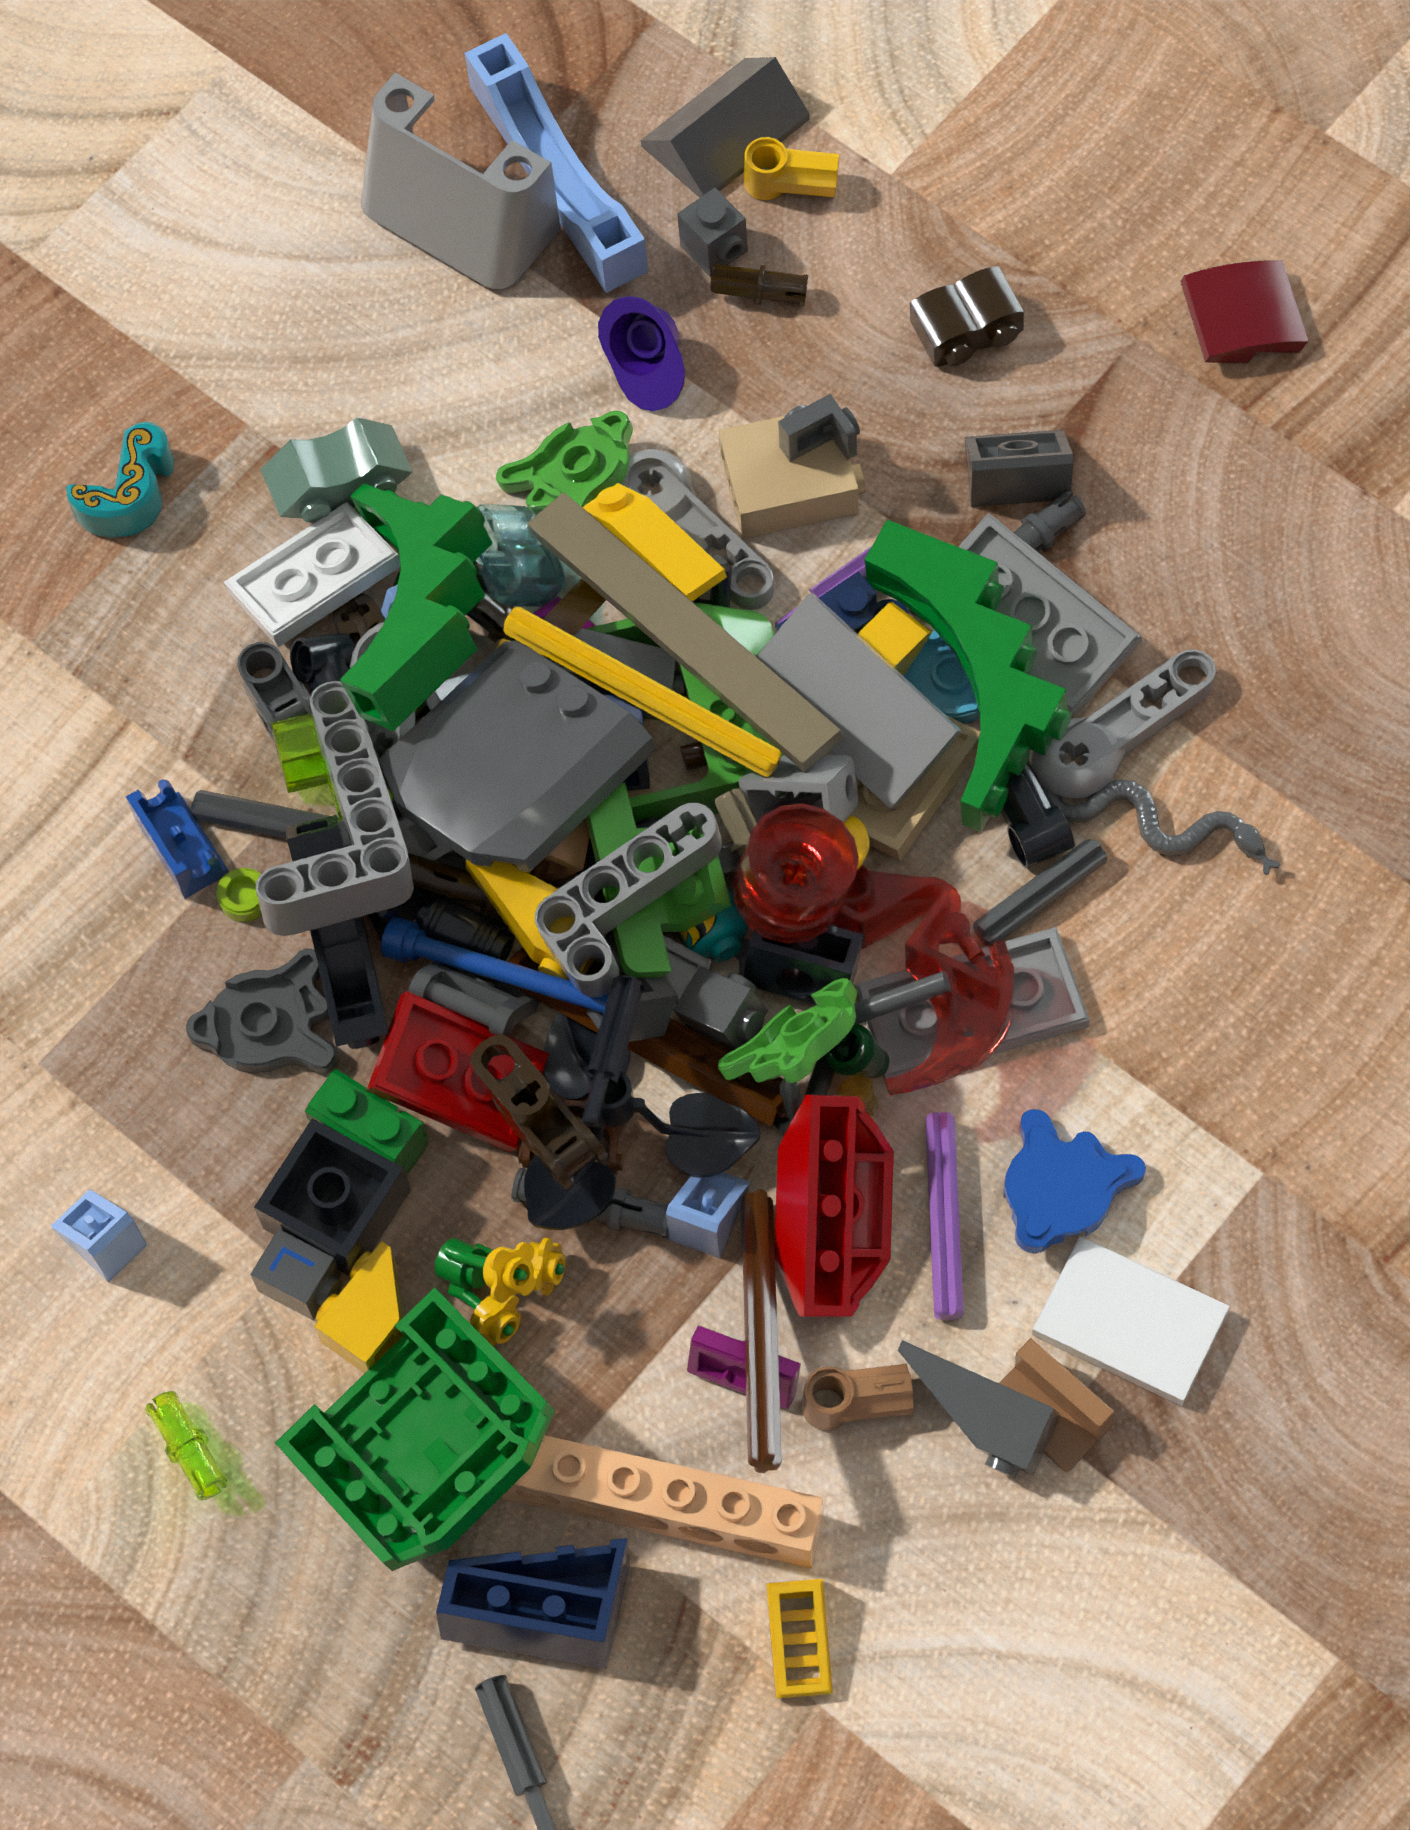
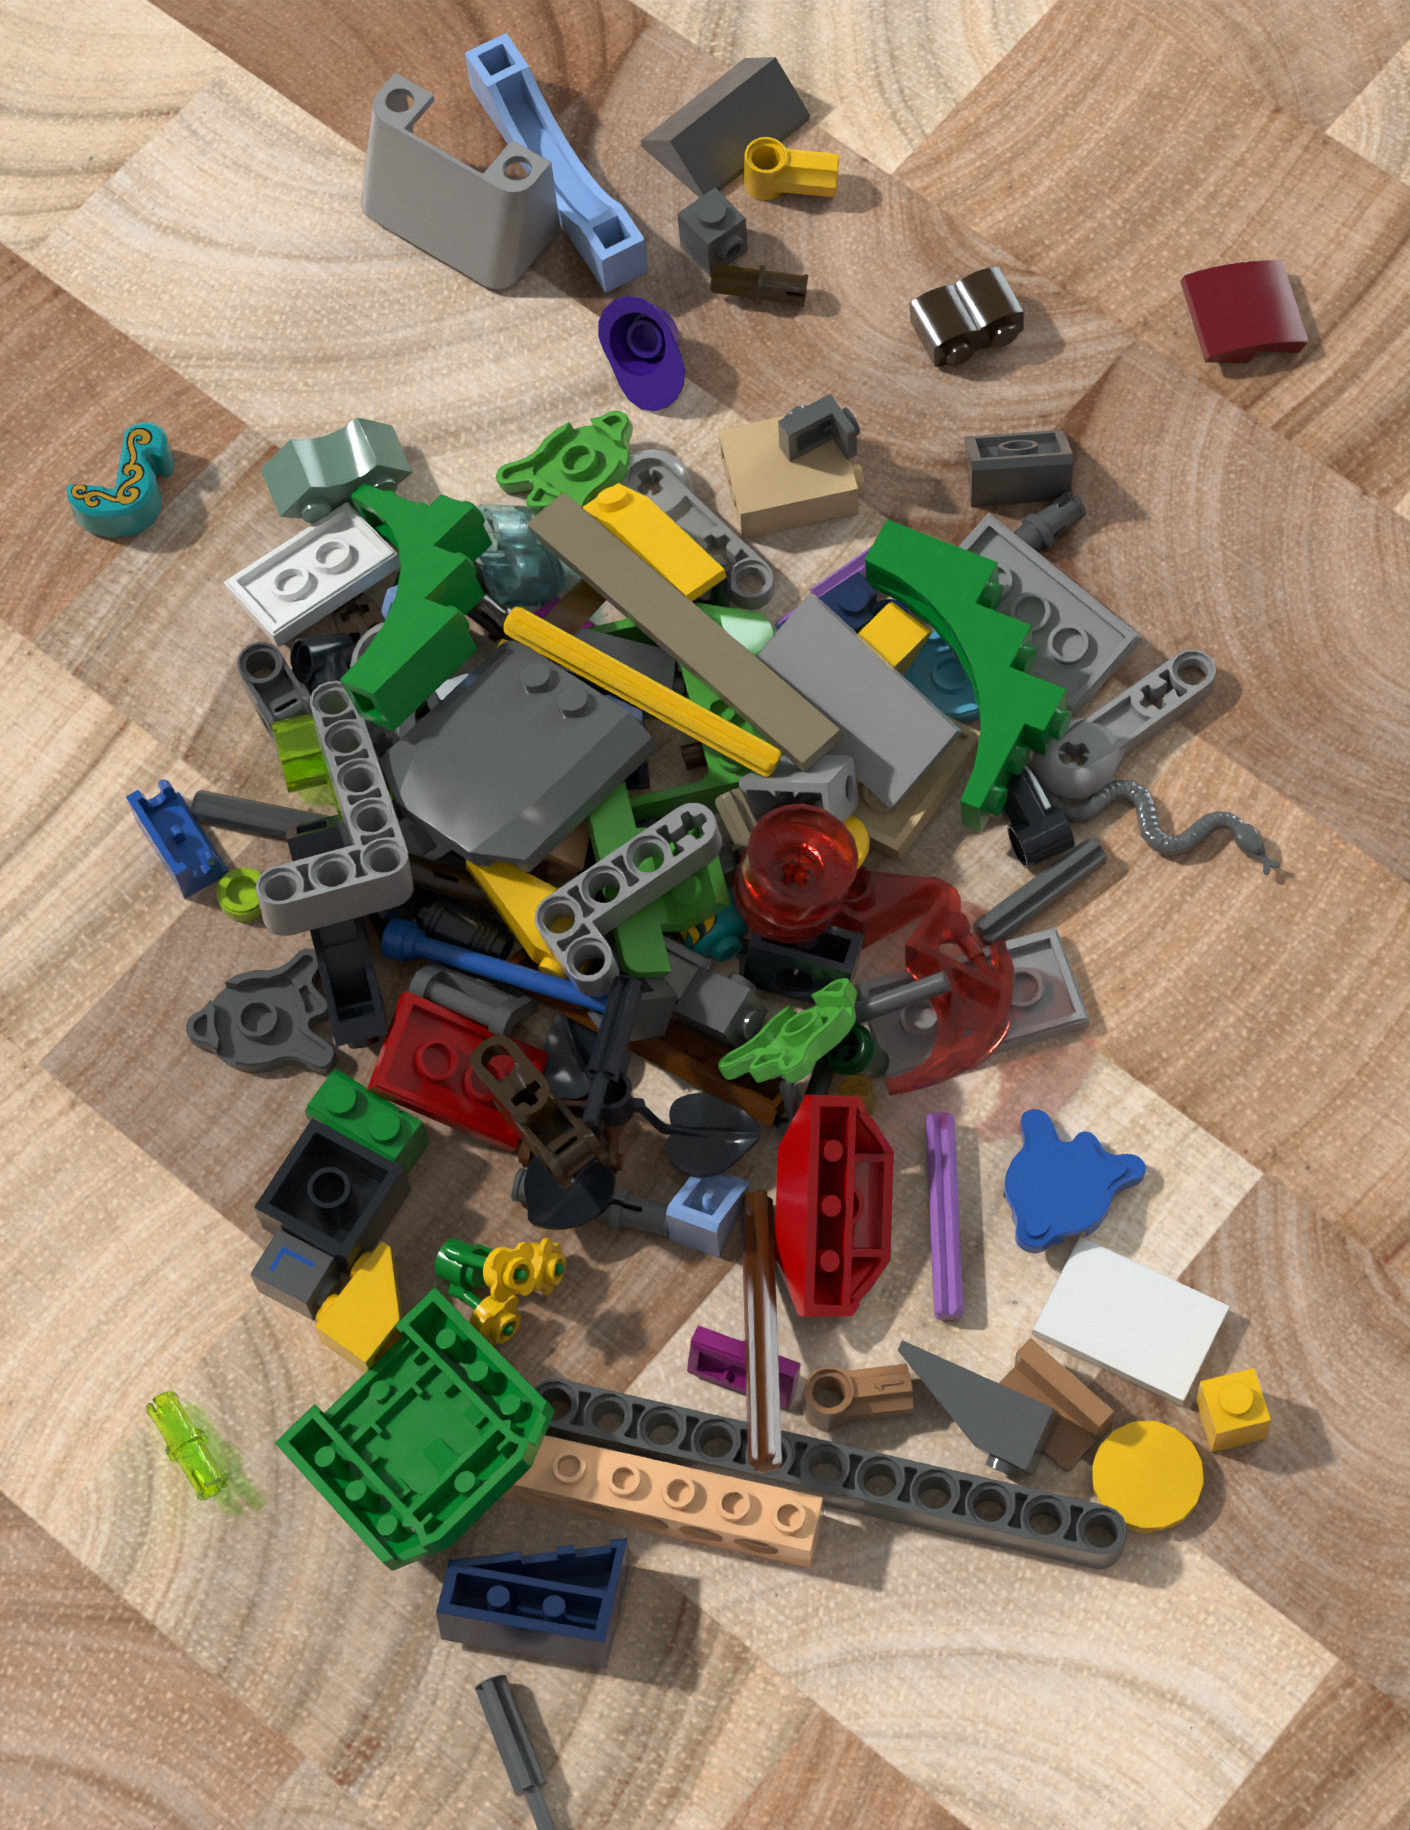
(100, 1234): light blue slope -> none
(799, 1589): yellow slope -> none
(856, 1468): none -> dark grey beam
(1148, 1475): none -> yellow tile
(1233, 1410): none -> yellow brick

